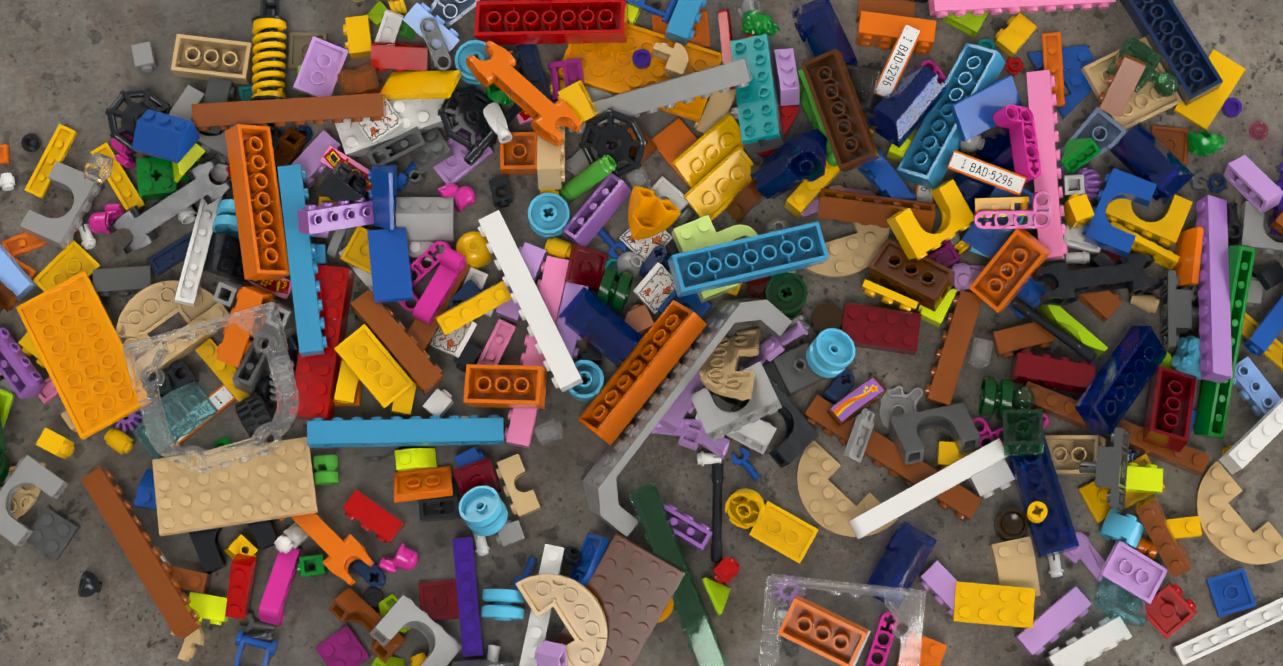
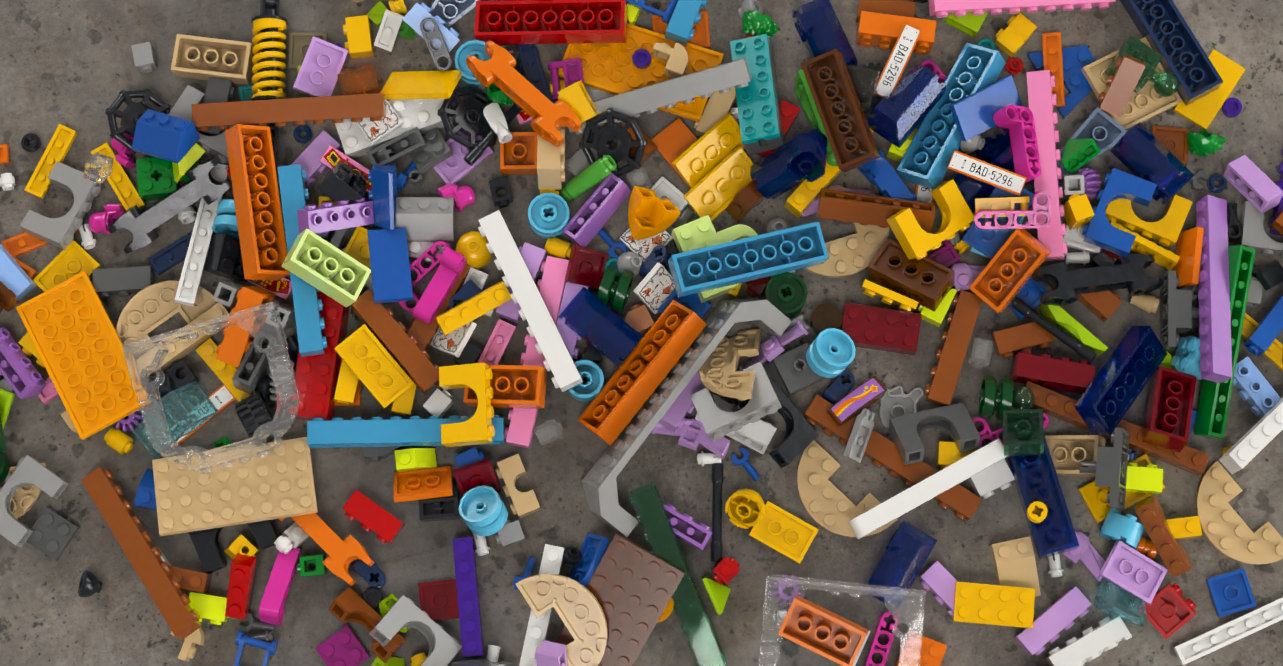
(56, 444): yellow brick -> none
(289, 148): reddish brown brick -> none
(323, 476): bright green wheel -> none
(326, 268): none -> yellowish green brick
(400, 56): brick -> none
(404, 559): dark pink piece -> none
(479, 427): none -> yellow arch
(503, 604): medium azure wheel -> none
(725, 36): beam -> none
(787, 77): lavender brick -> none
(1011, 524): dark brown piece -> none
(1258, 125): clear pink plate -> none

